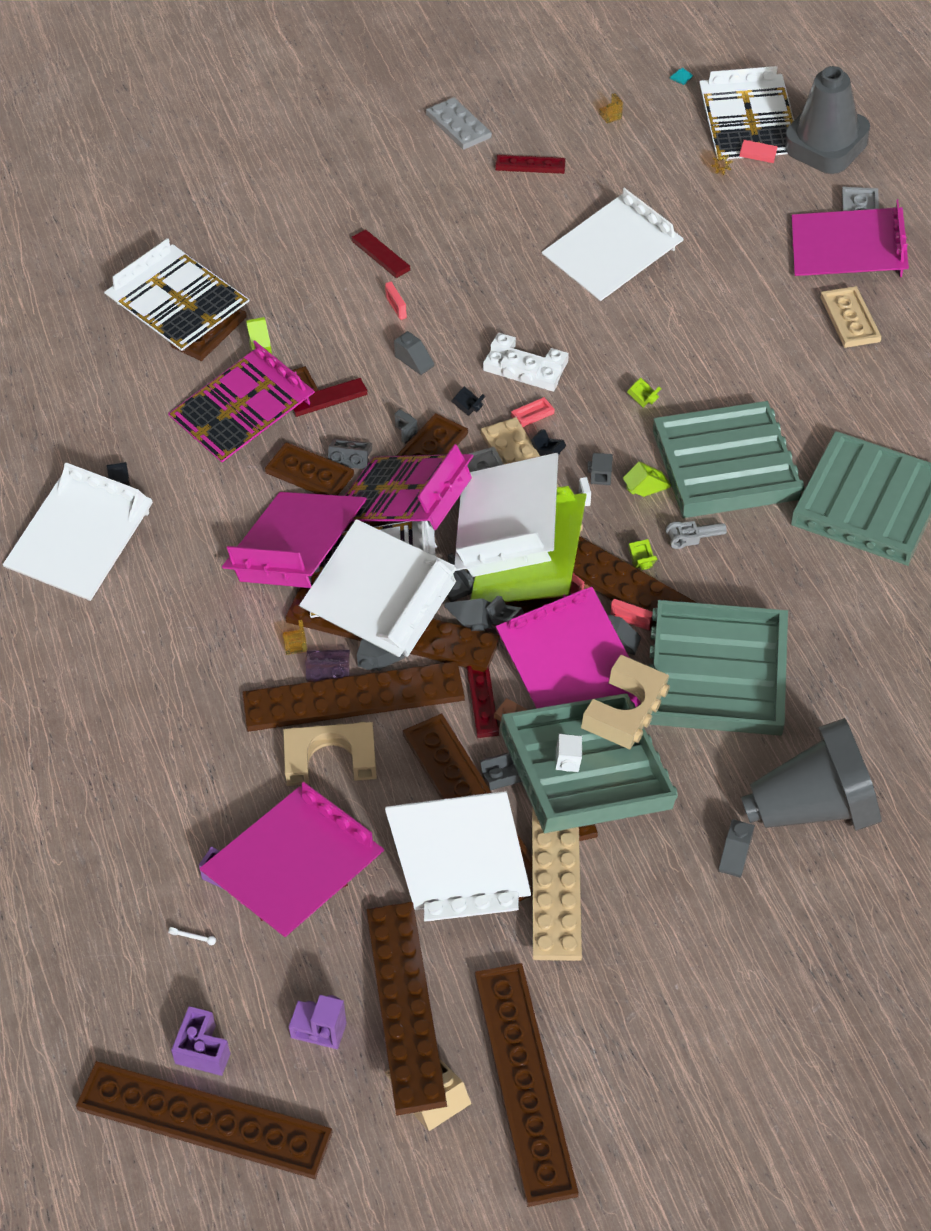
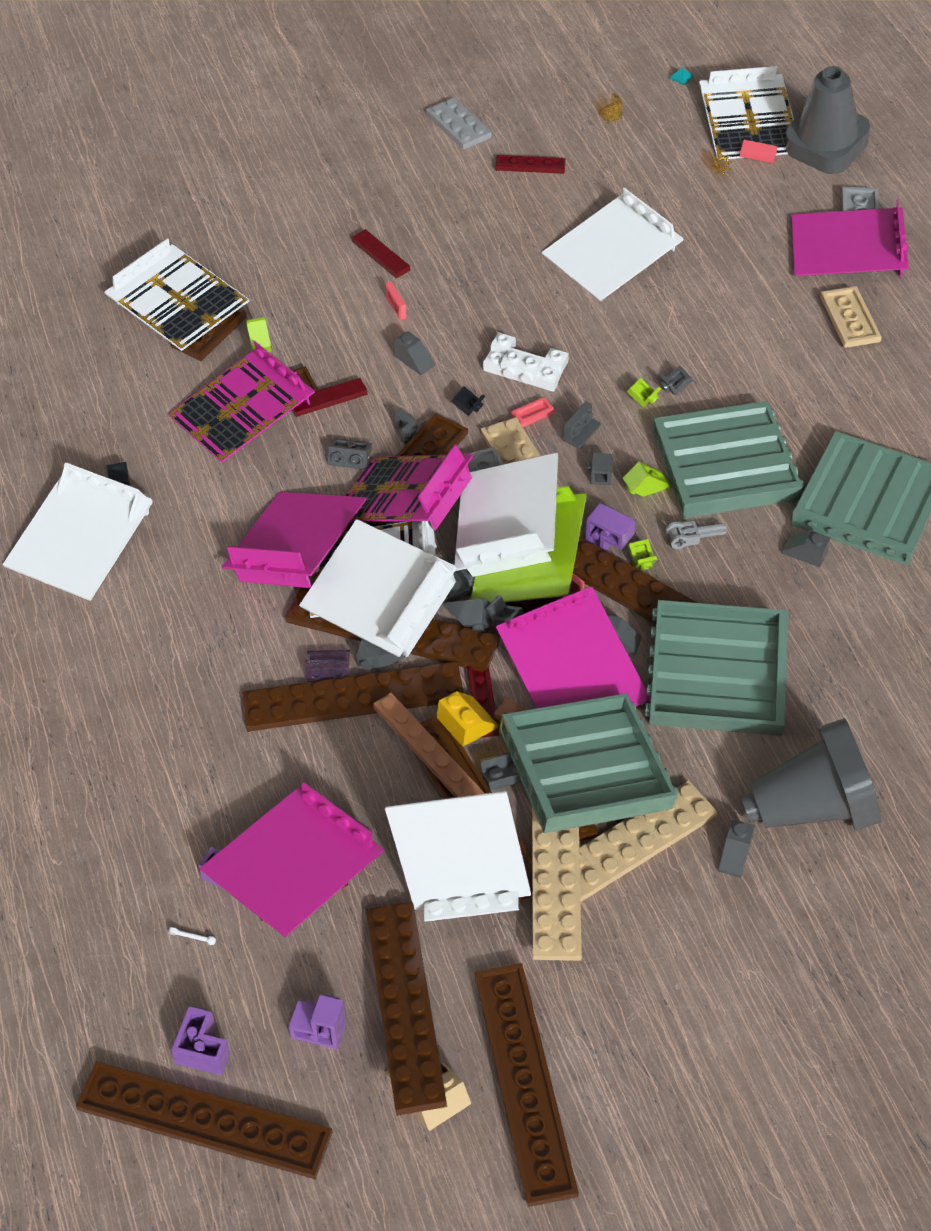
(295, 640): clear yellow panel -> none
(303, 742): tan arch -> none
(309, 470): reddish brown plate -> none
(426, 747): none -> nougat plate
(464, 718): none -> yellow slope
(547, 445): black bracket -> none
(568, 753): white brick -> none
(580, 426): none -> dark grey bracket
(585, 488): white tile -> none
(609, 528): none -> medium lavender brick
(626, 726): tan arch -> none
(632, 614): coral tile -> none
(640, 839): none -> tan plate
(676, 380): none -> dark grey bracket
(808, 547): none -> dark grey slope

